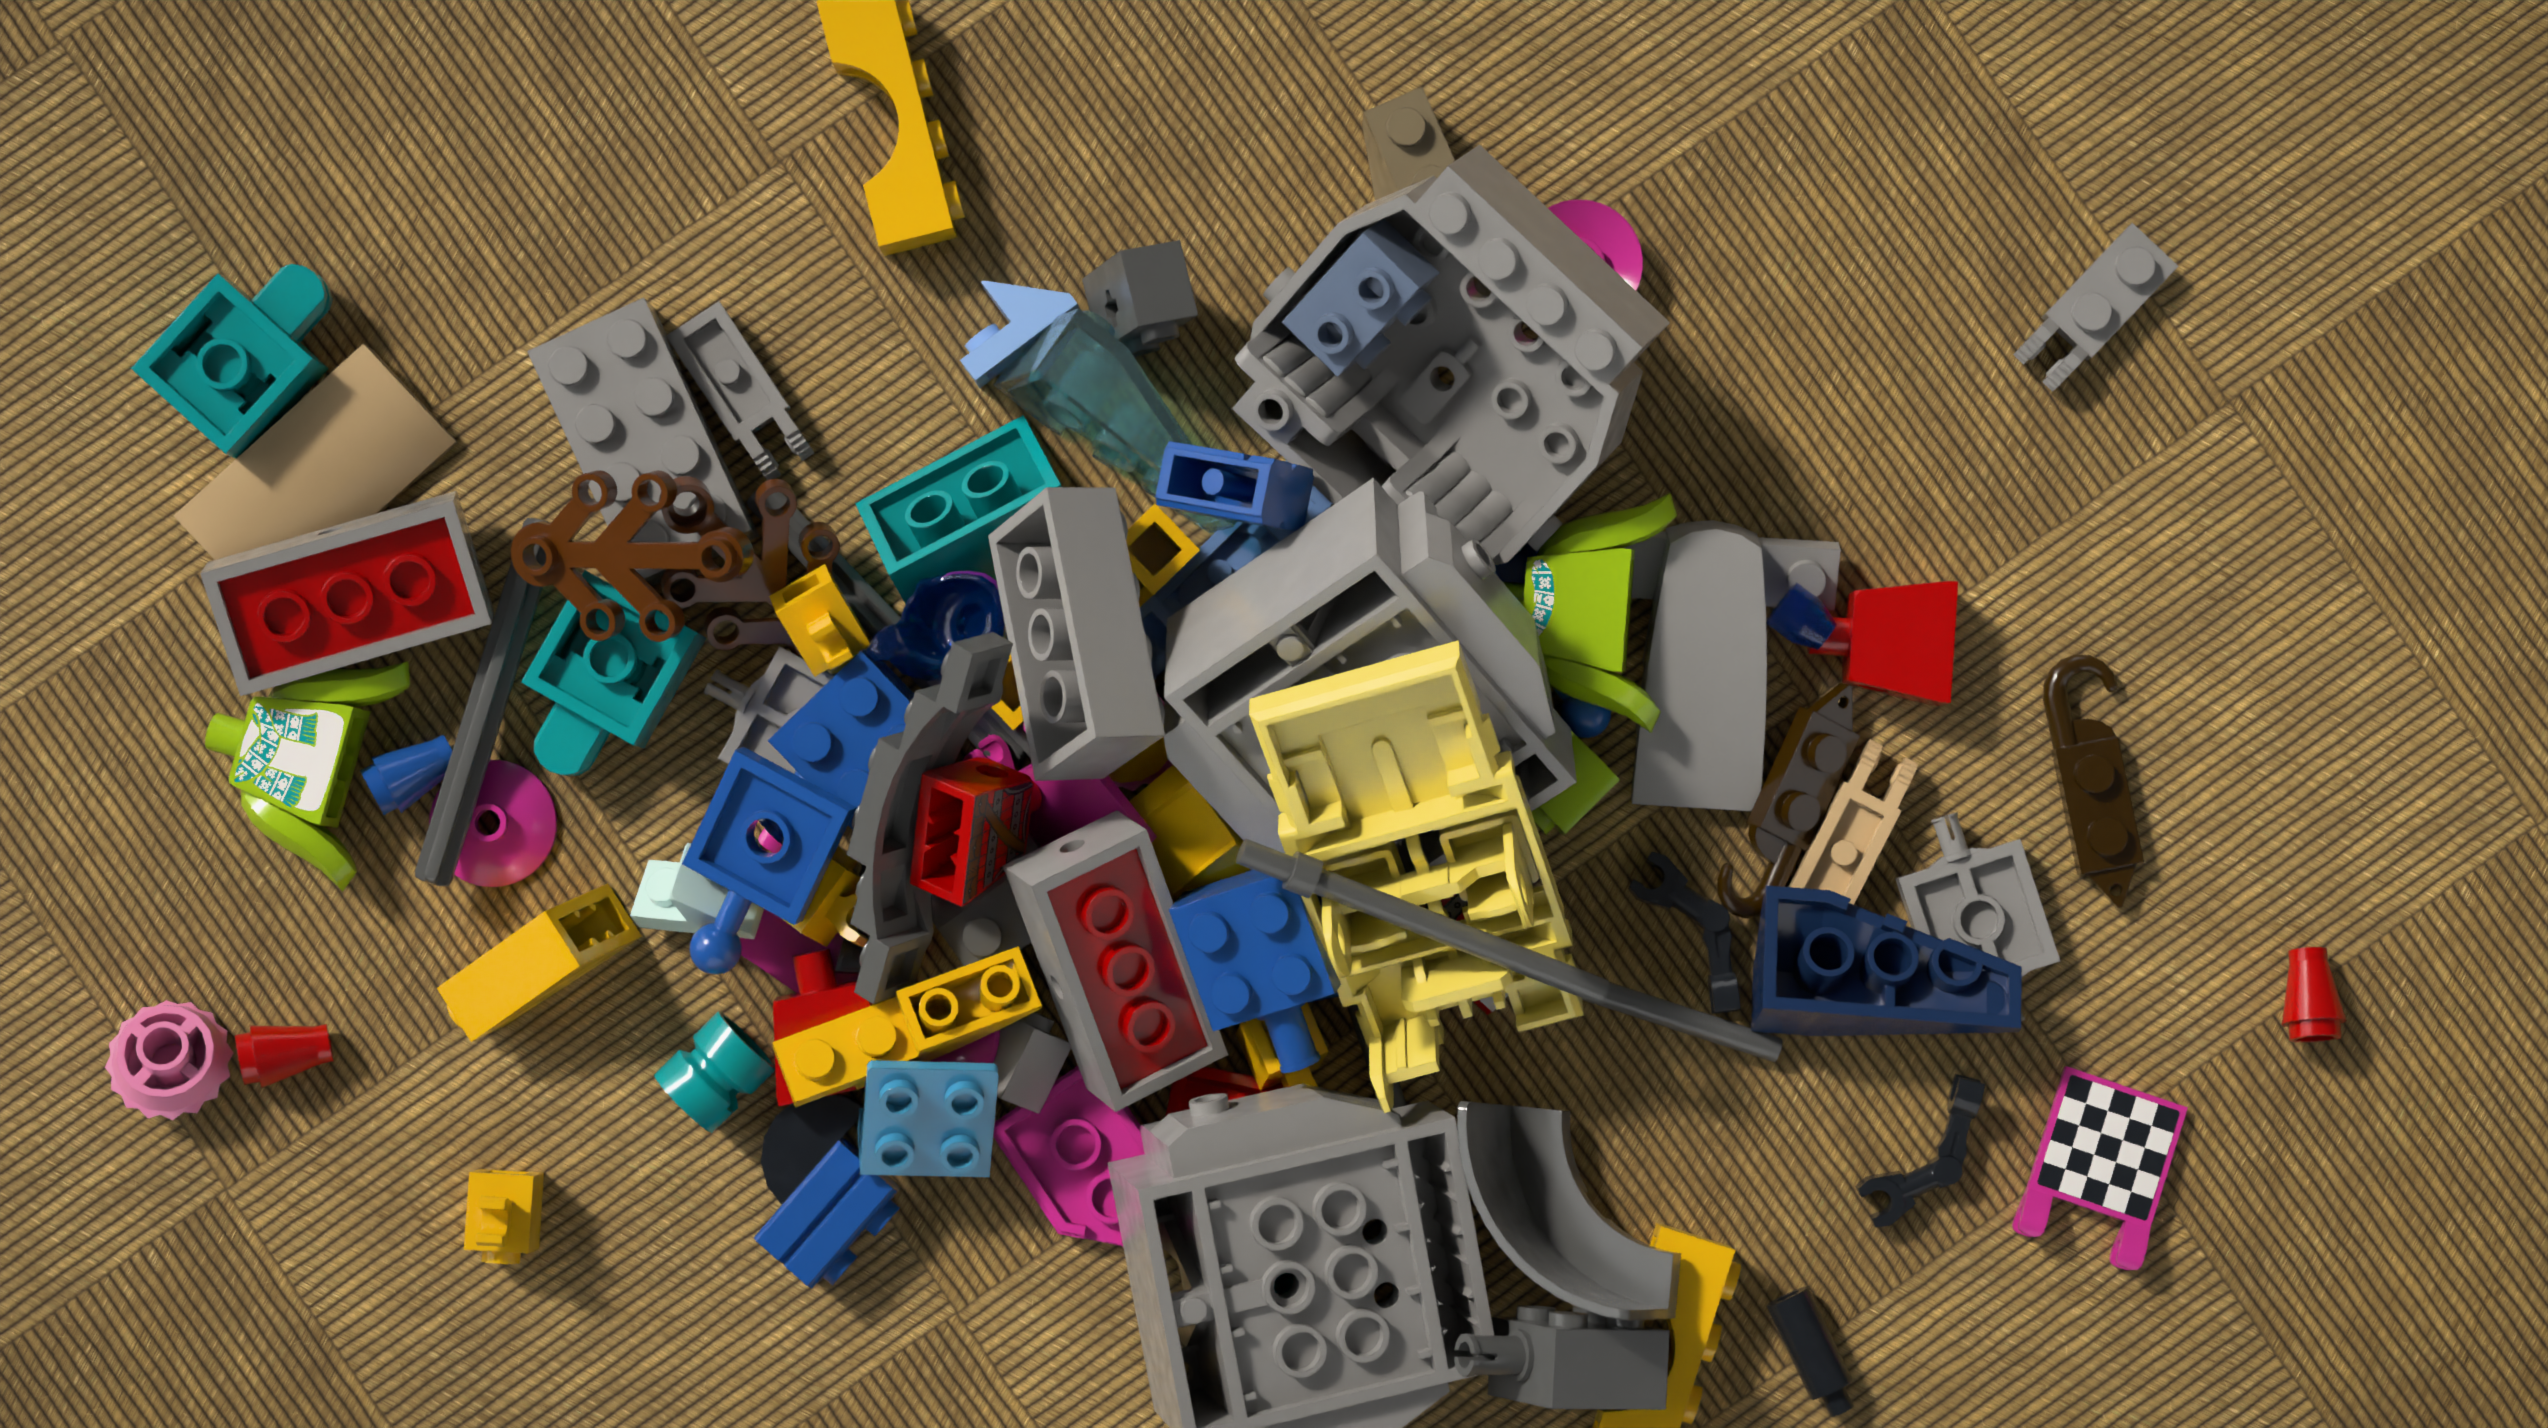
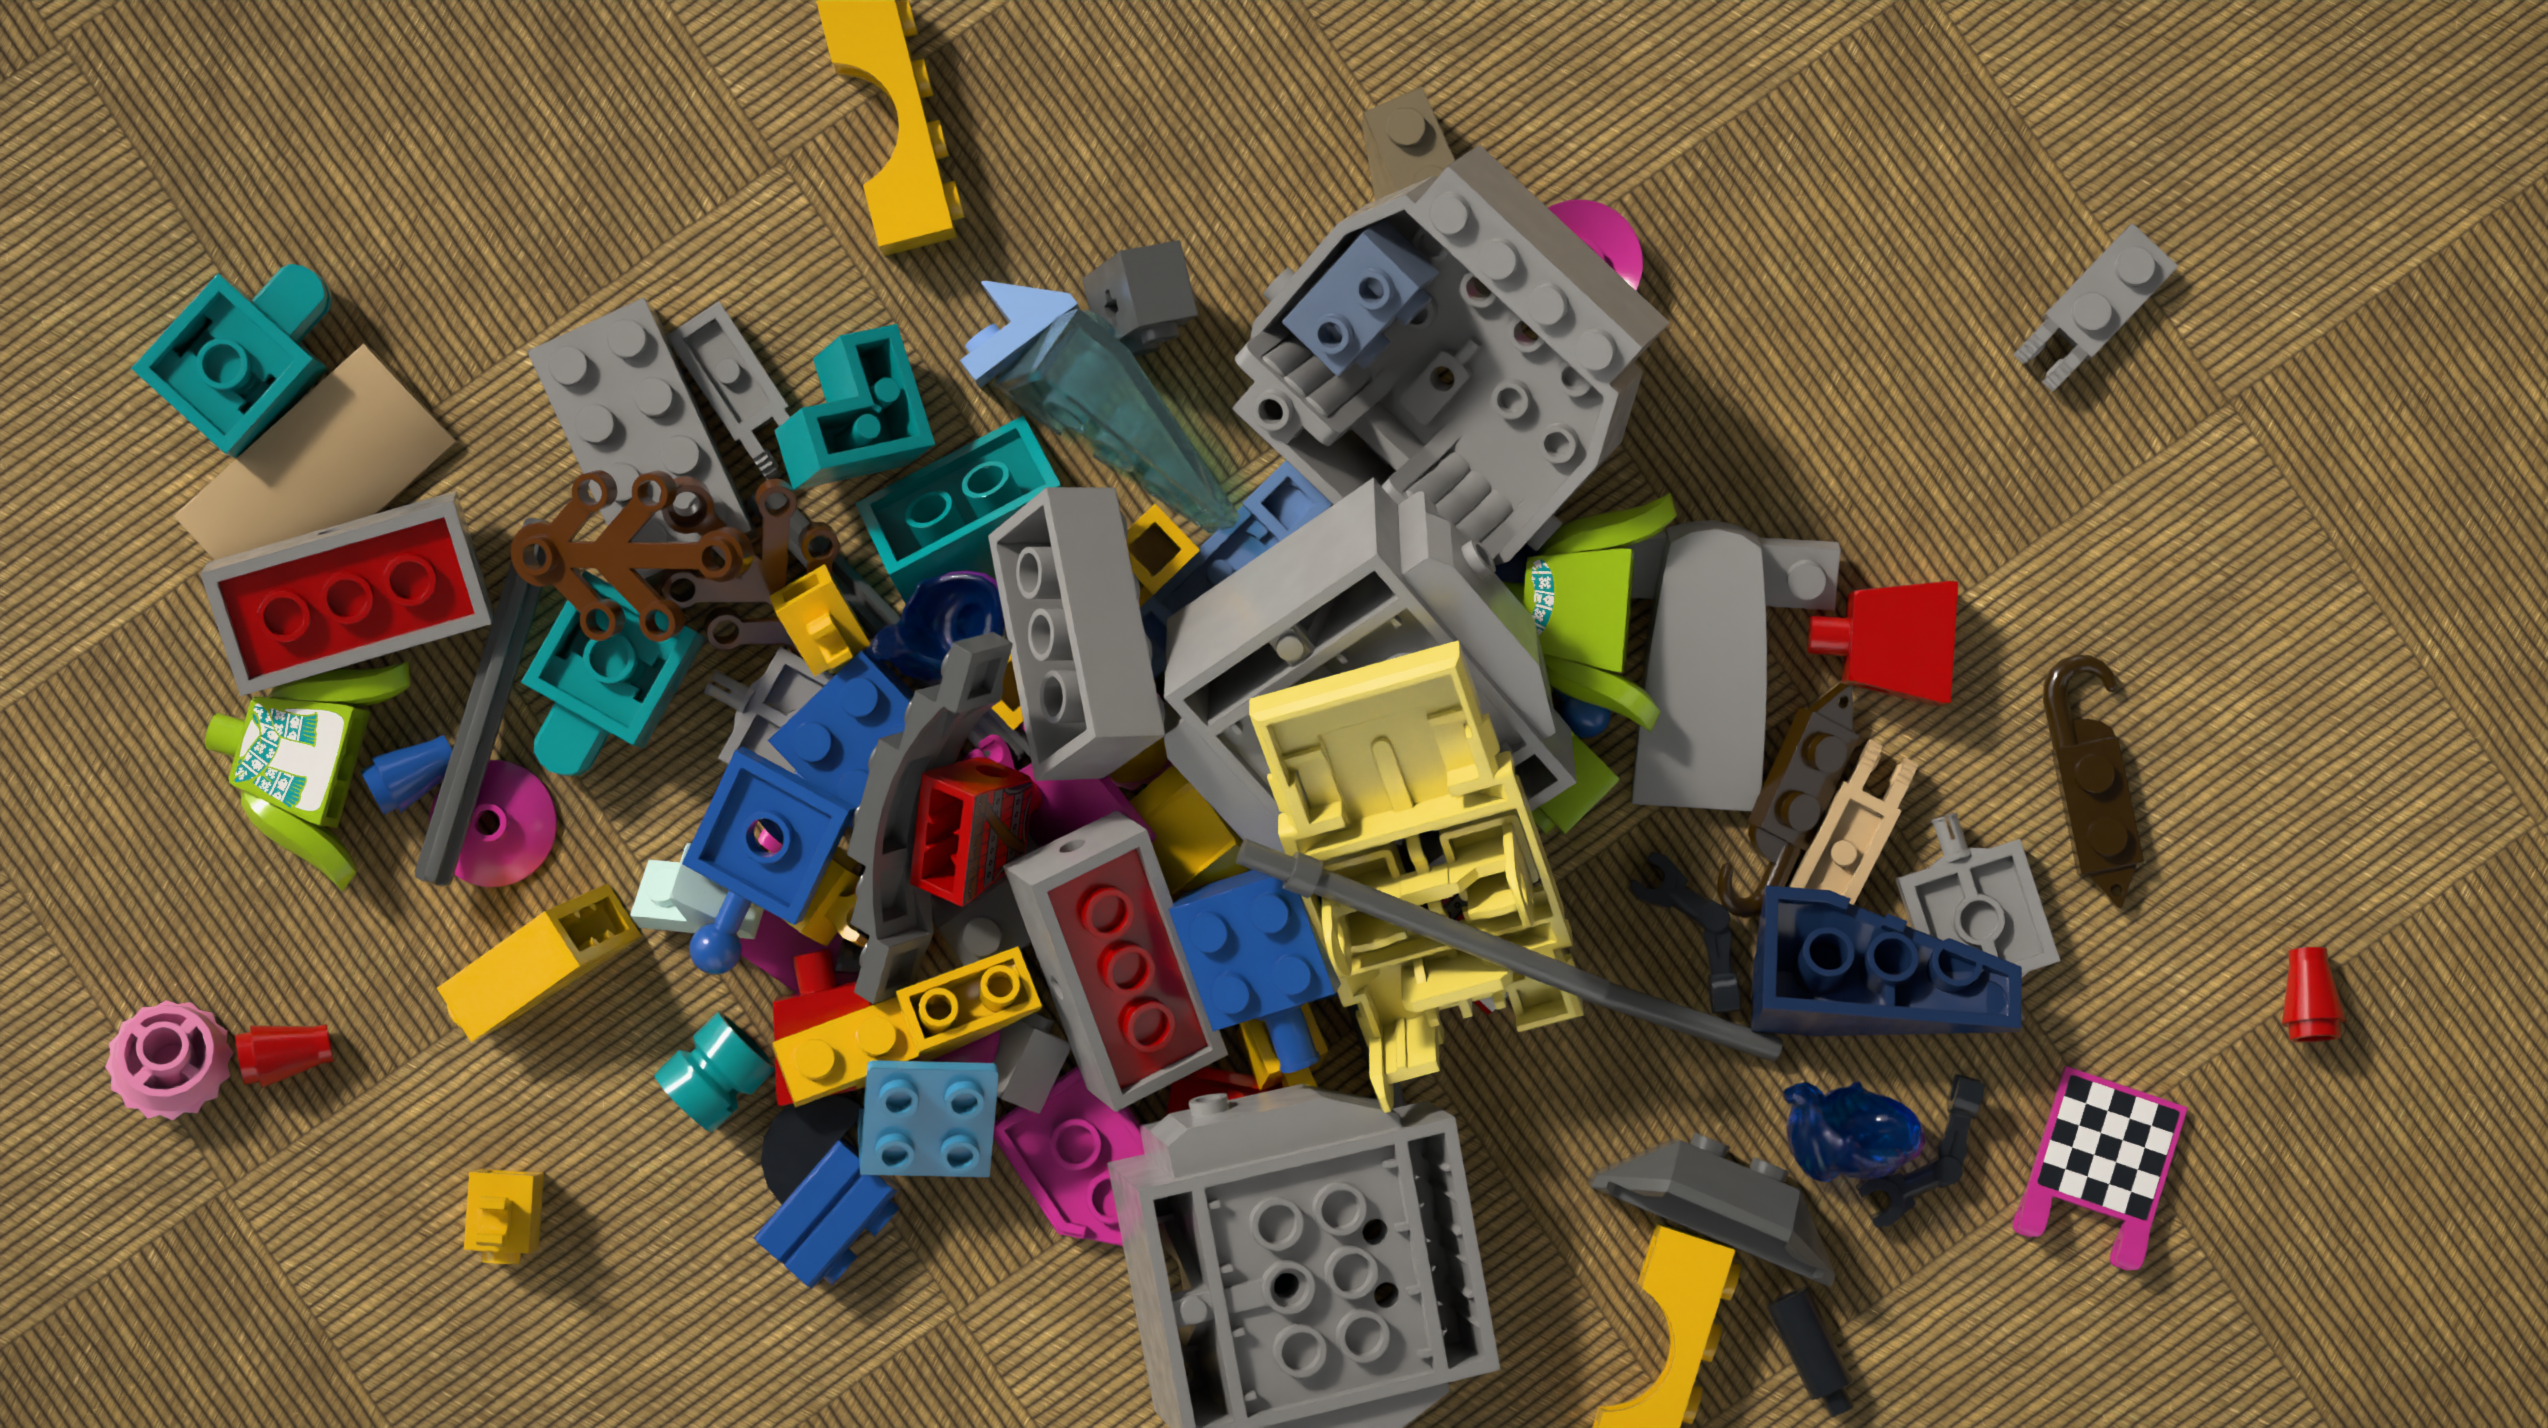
(870, 414): none -> teal brick
(1234, 486): blue brick -> none
(1539, 1215): dark grey panel -> none
(1570, 1360): dark grey brick -> none
(1722, 1200): none -> dark grey wedge
(1802, 618): clear blue hose -> none
(1850, 1132): none -> clear blue hair

